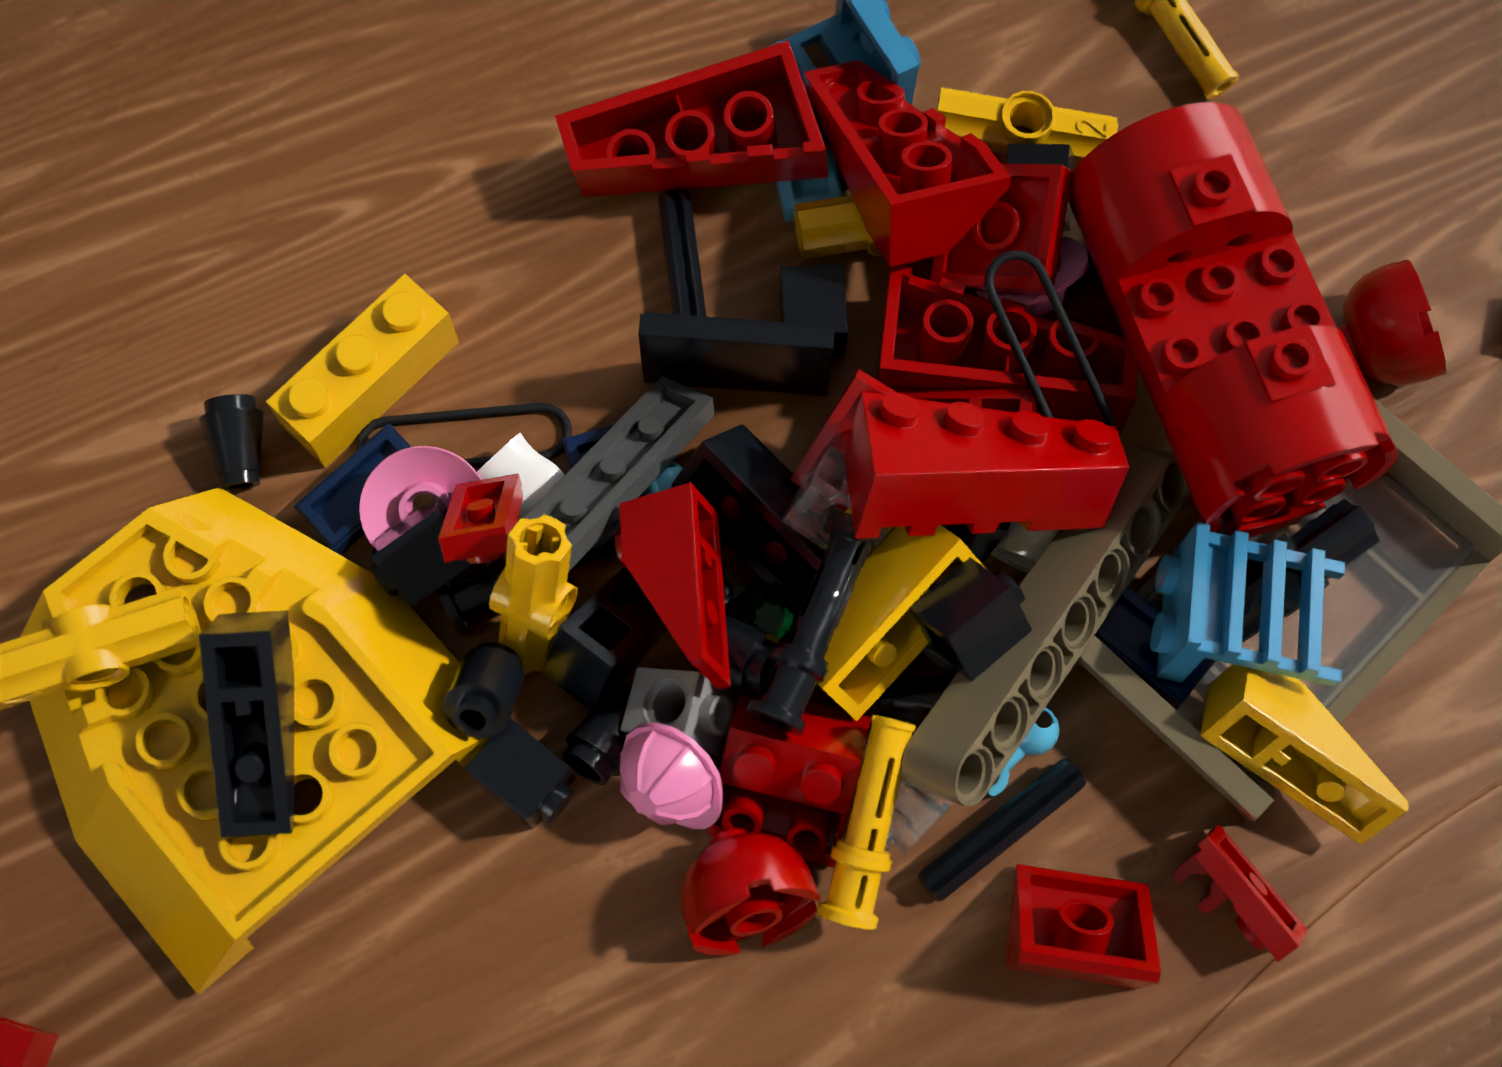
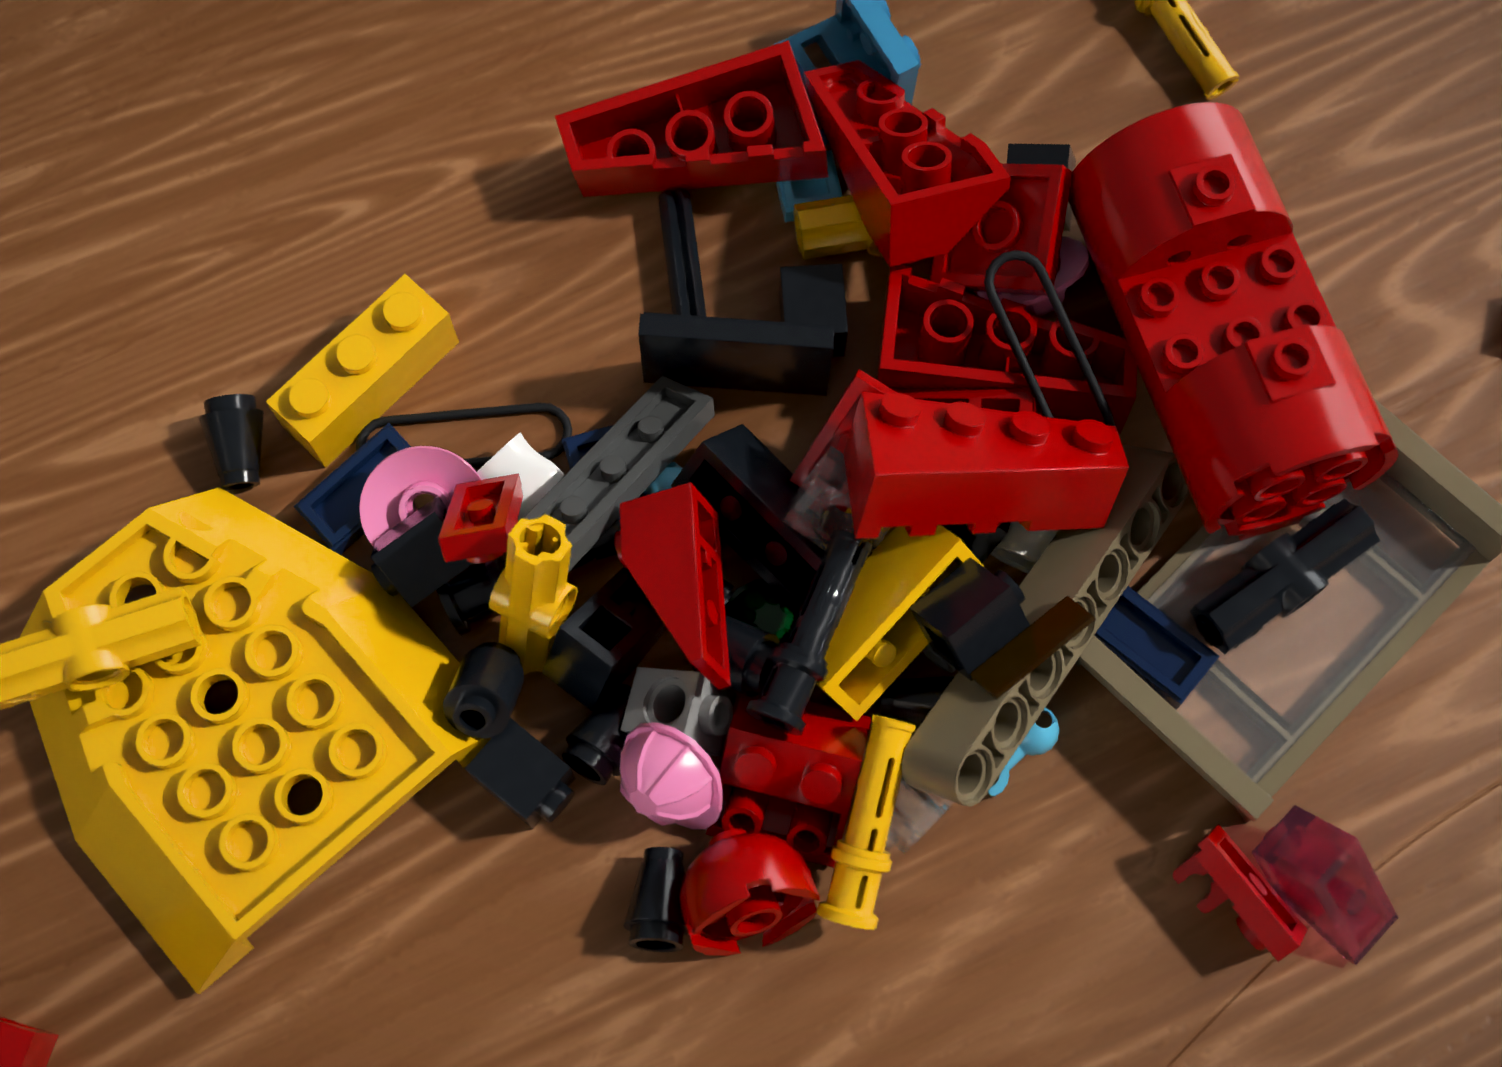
(251, 720): black slope -> none
(655, 906): none -> black cone
(994, 121): yellow piece -> none
(1001, 829): black axle -> none
(1032, 647): none -> dark brown window
(1082, 928): red slope -> none
(1206, 599): dark azure plate -> none
(1300, 749): yellow slope -> none
(1326, 881): none -> clear pink slope
(1392, 328): red cylinder -> none

